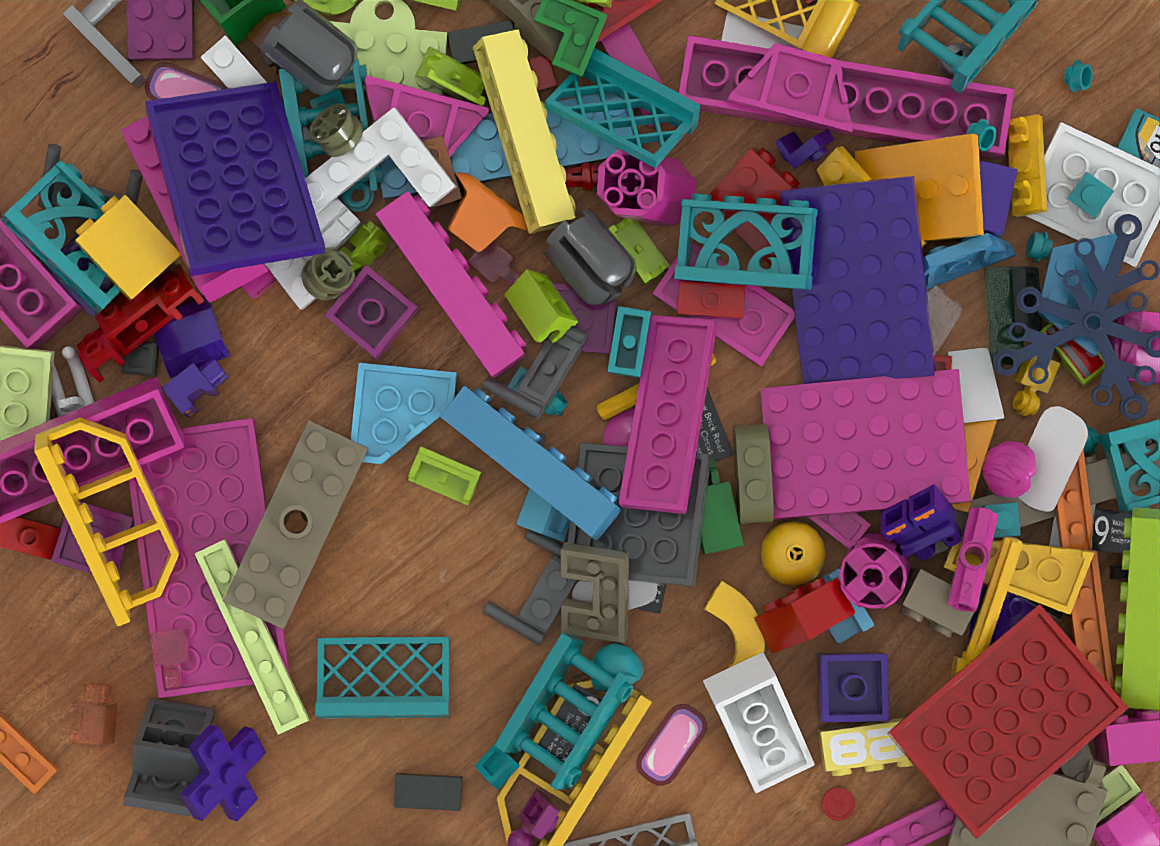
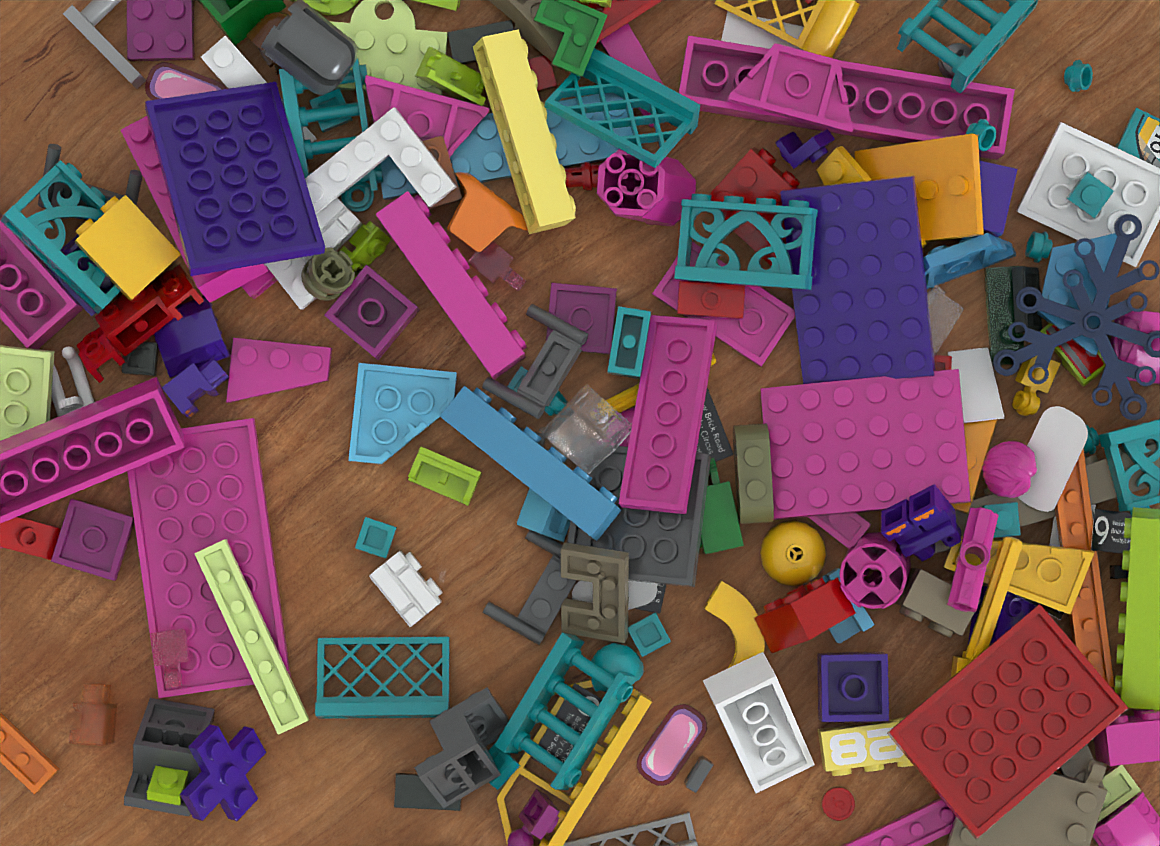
(79, 515): yellow plate -> none
(167, 785): none -> lime plate
(272, 367): none -> dark pink wing
(279, 560): dark tan plate -> none
(335, 130): olive wheel -> none
(376, 537): none -> teal plate
(406, 587): none -> white brick
(465, 758): none -> dark grey bracket
(540, 306): lime hinge -> none
(587, 429): none -> clear slope
(590, 259): dark grey cylinder -> none
(648, 258): lime hinge -> none
(648, 634): none -> teal plate
(698, 773): none -> dark grey tile
(1027, 156): yellow plate -> none

